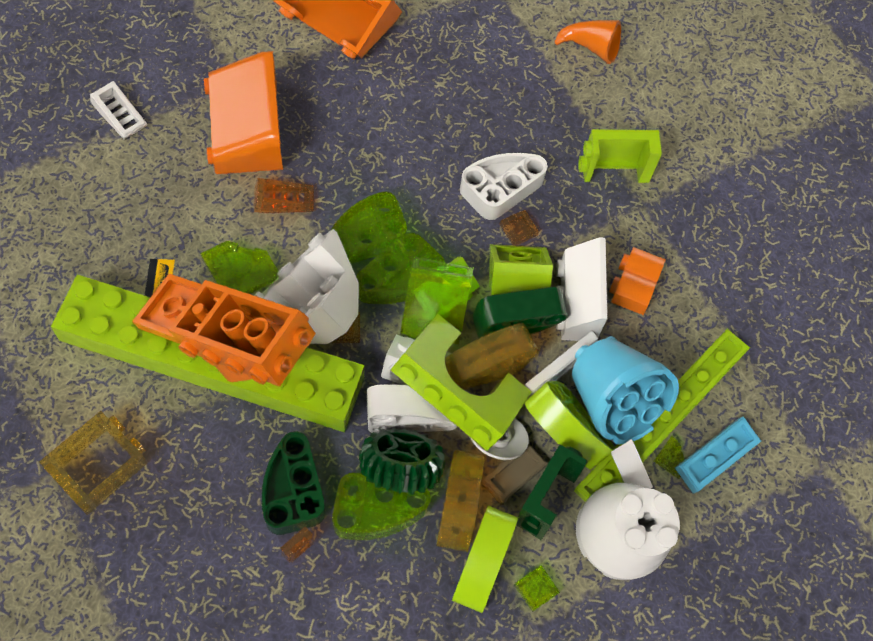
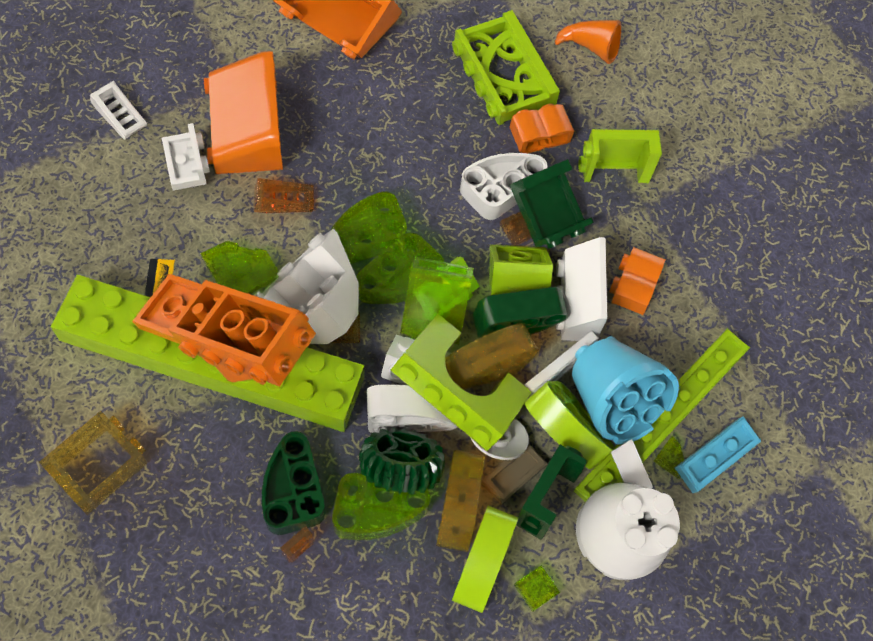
(184, 160): none -> white bracket
(492, 86): none -> lime fence
(541, 128): none -> orange brick
(549, 205): none -> dark green panel

